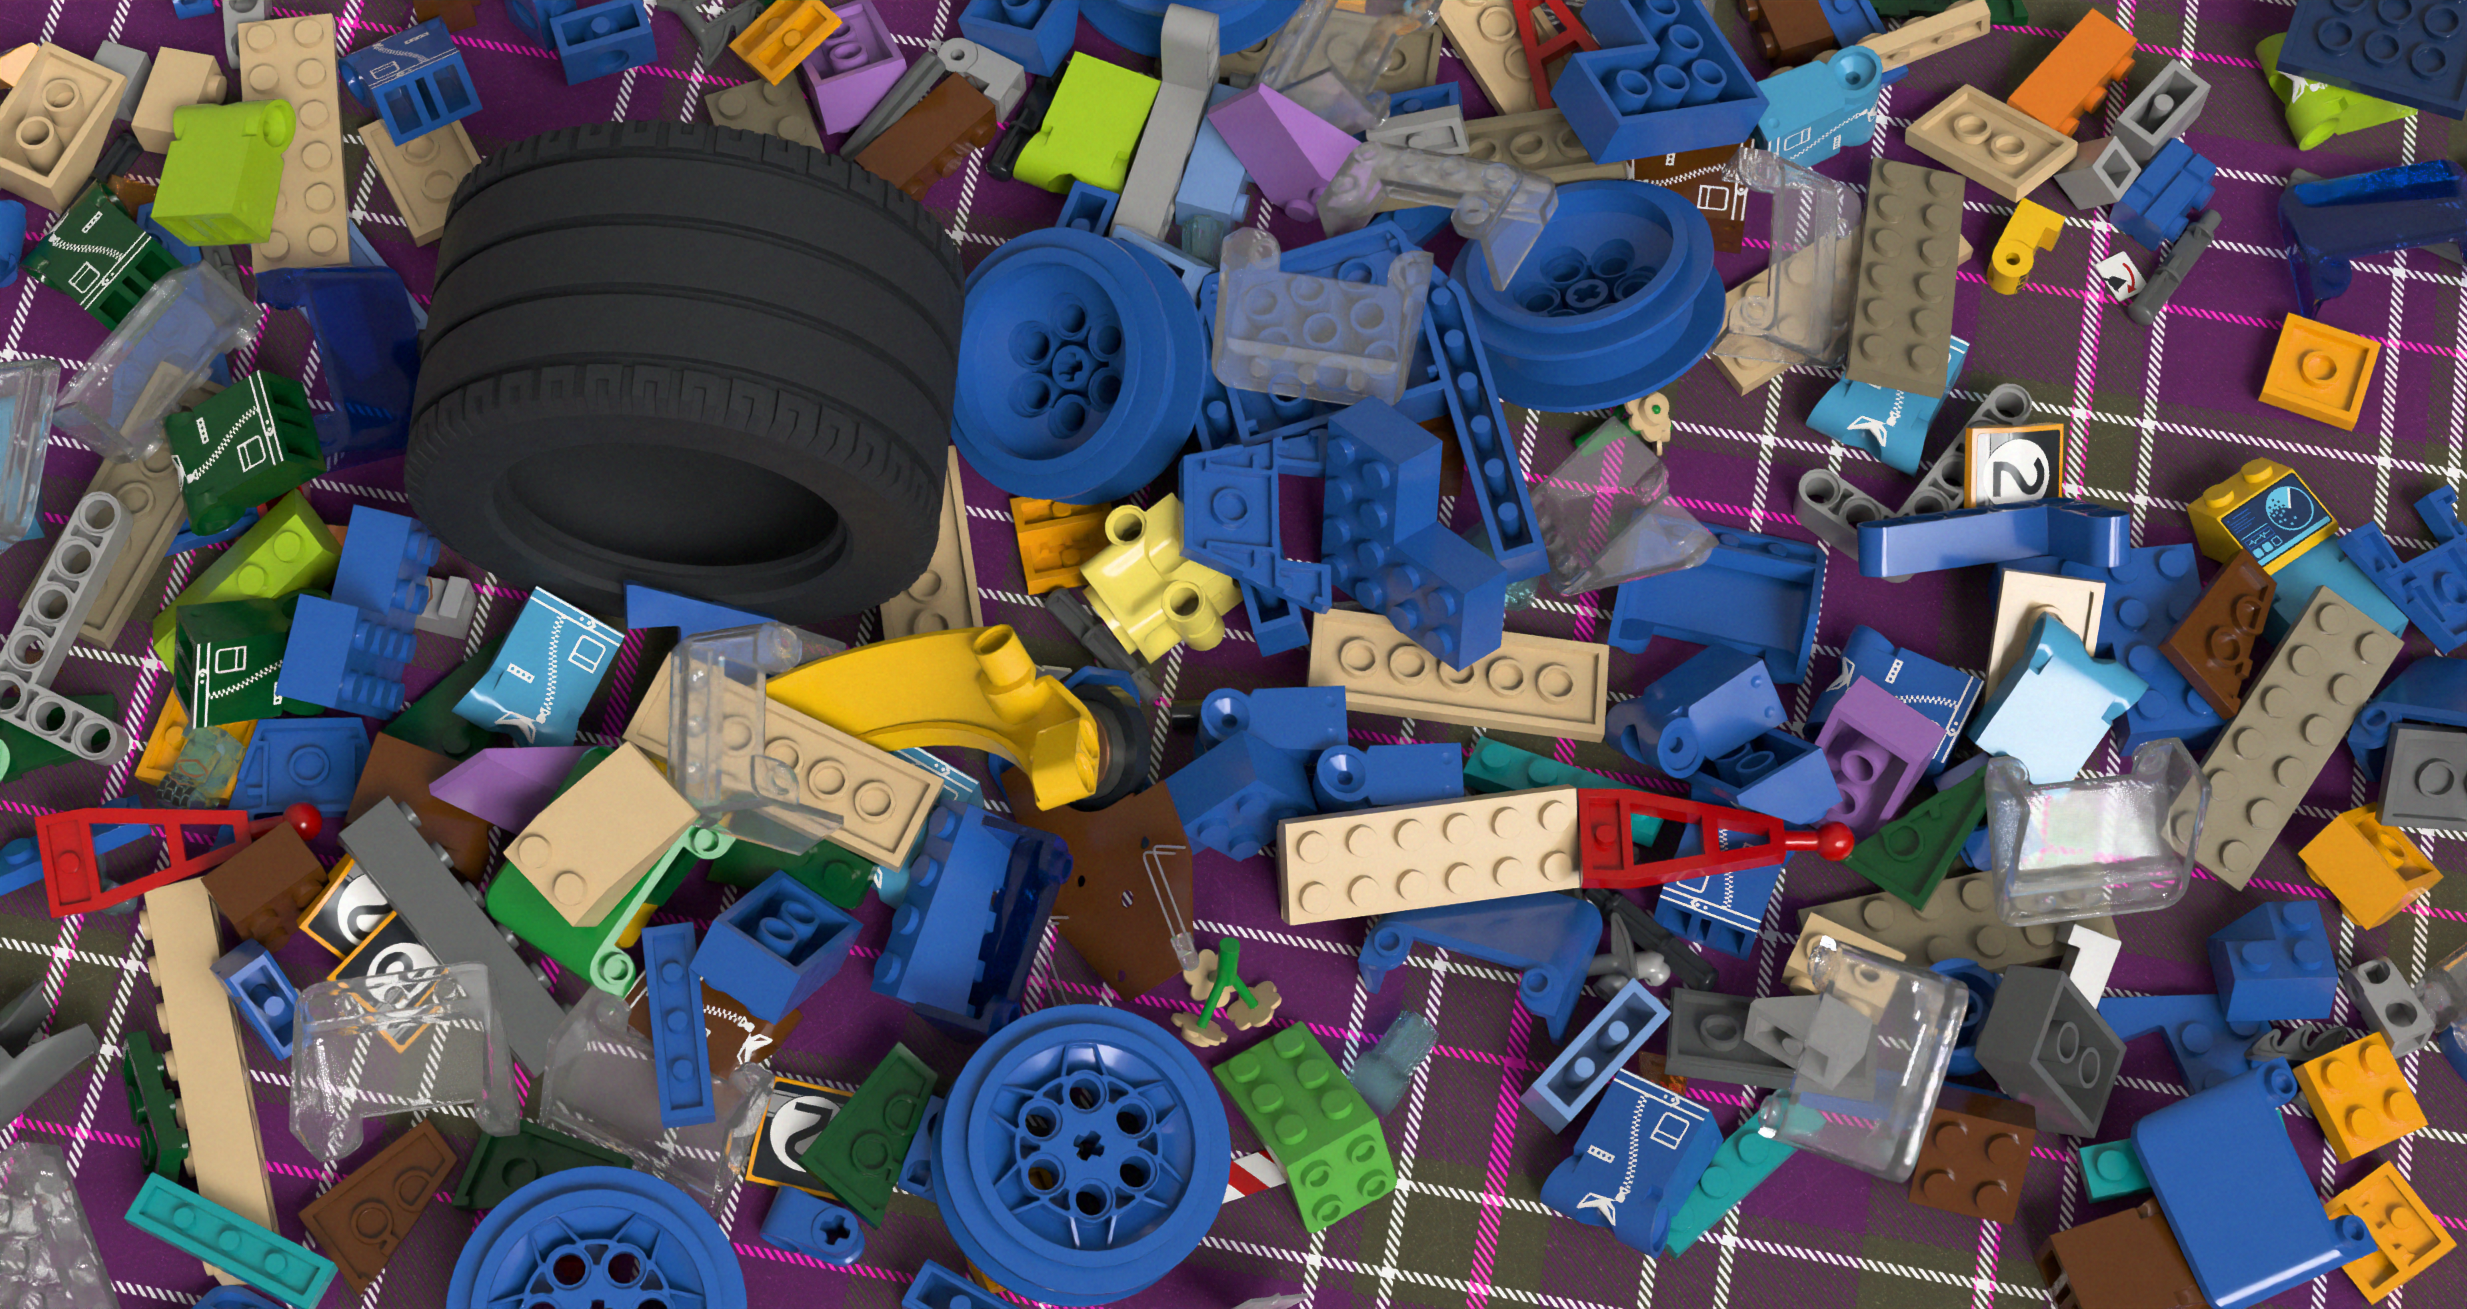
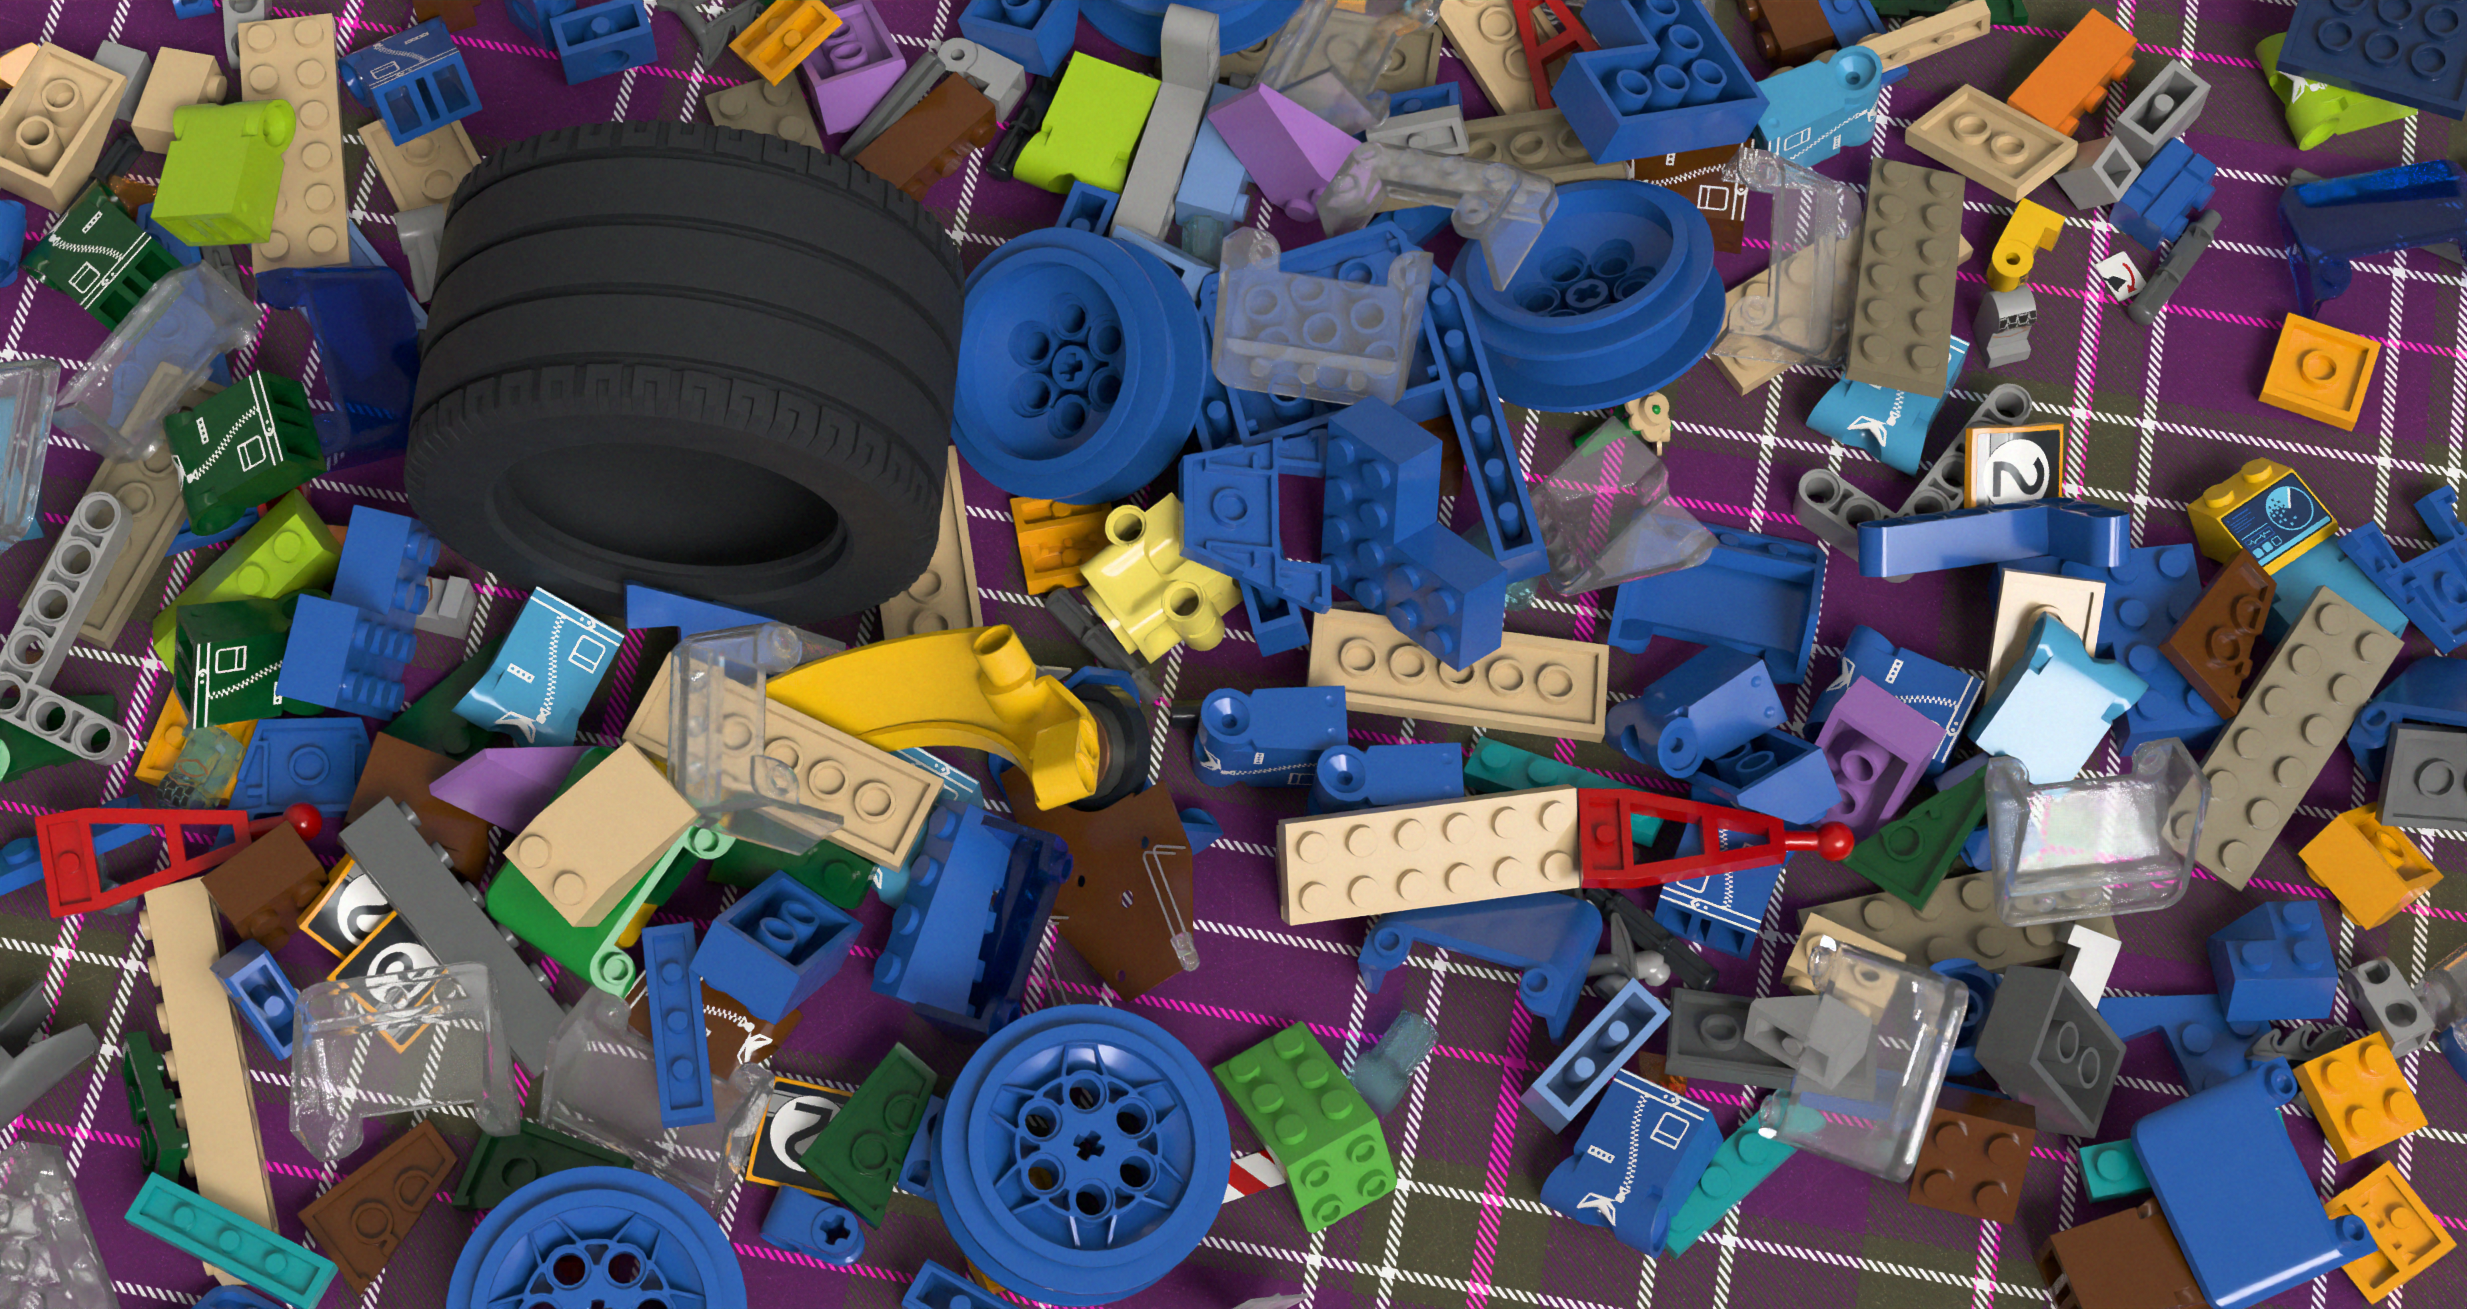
(420, 238): none -> light grey piece
(1214, 982): tan plant -> none
(1240, 794): blue brick -> none
(2004, 325): none -> light grey leg

